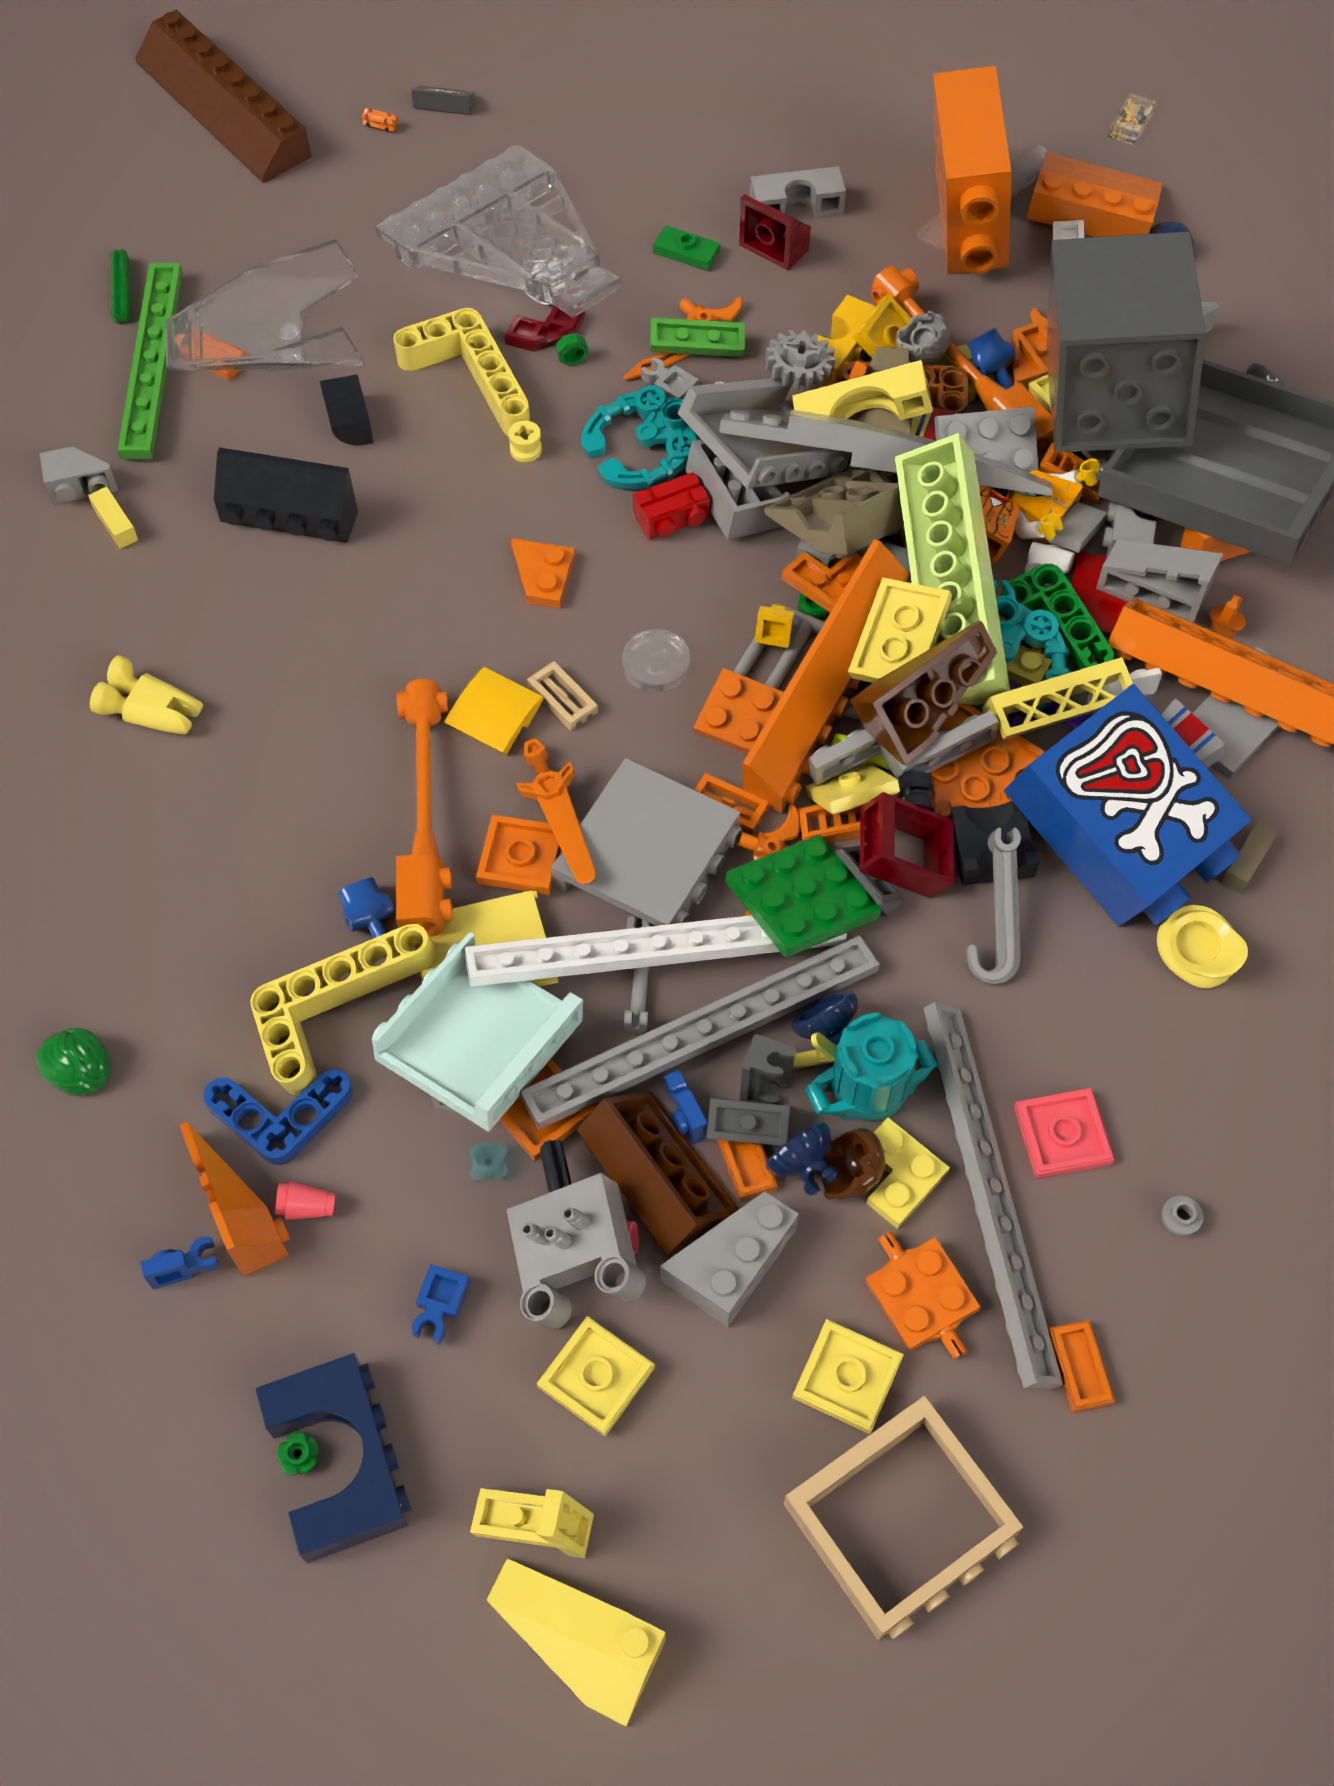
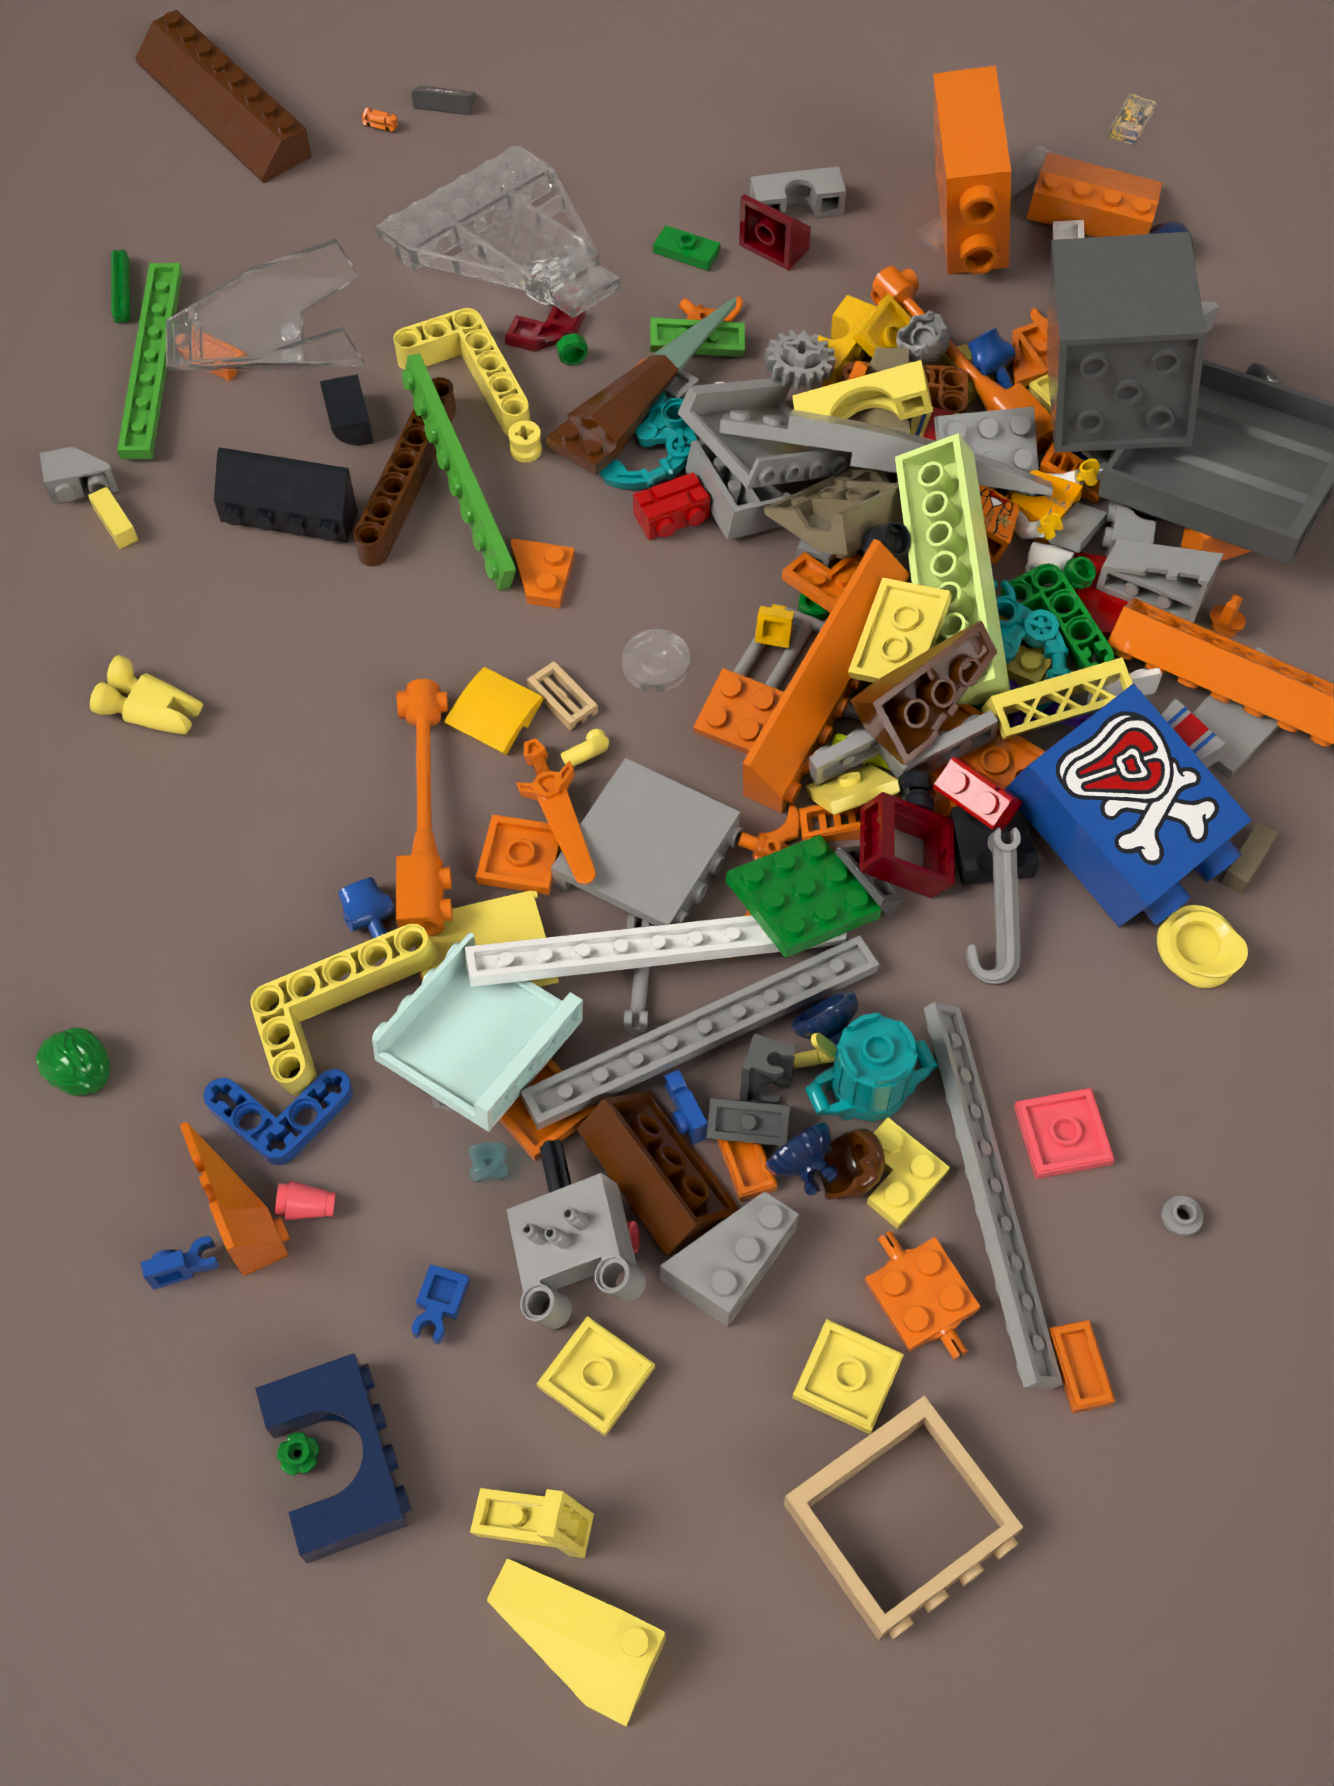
(399, 484): none -> reddish brown beam
(461, 477): none -> bright green plate
(595, 744): none -> light yellow arm
(607, 420): none -> reddish brown plate
(748, 819): orange tile -> none
(892, 535): none -> black wheel
(977, 794): none -> brick
(1079, 572): none -> green plate

